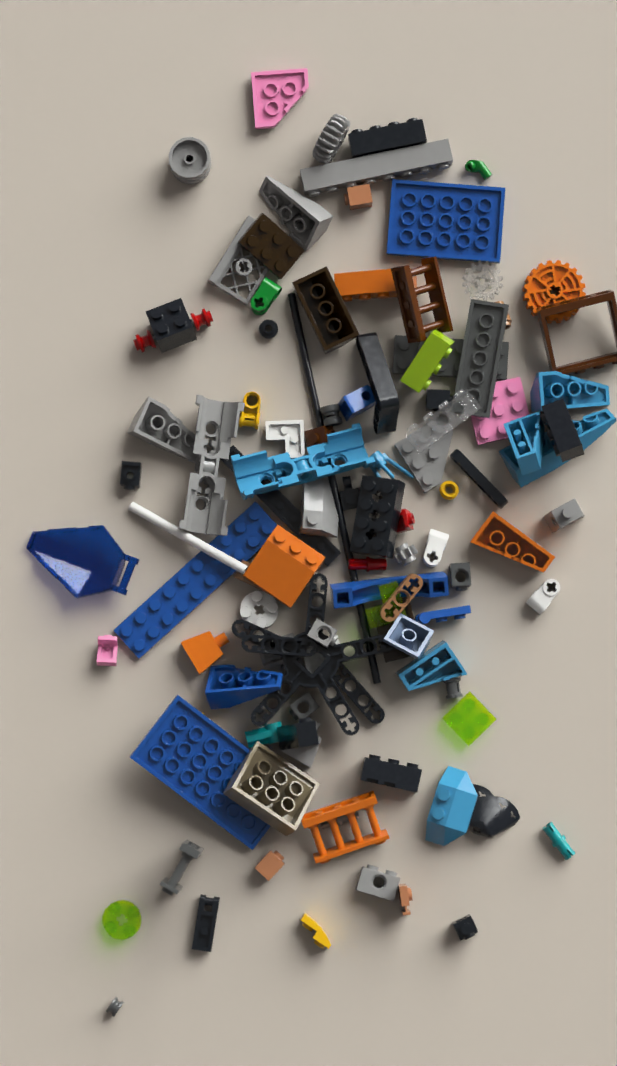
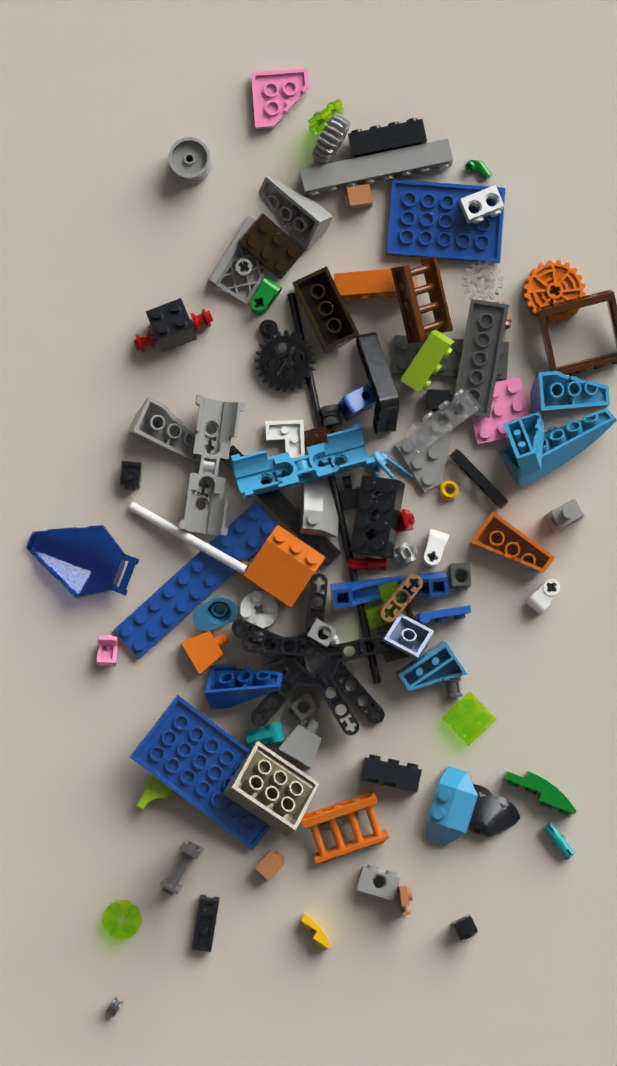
(154, 790): none -> lime arch
(215, 613): none -> dark azure piece
(250, 412): yellow piece -> none
(271, 351): none -> black gear
(298, 734): black wedge -> none
(321, 118): none -> clear neon green plate
(479, 200): none -> white brick
(548, 793): none -> green slope
(561, 430): black wedge -> none

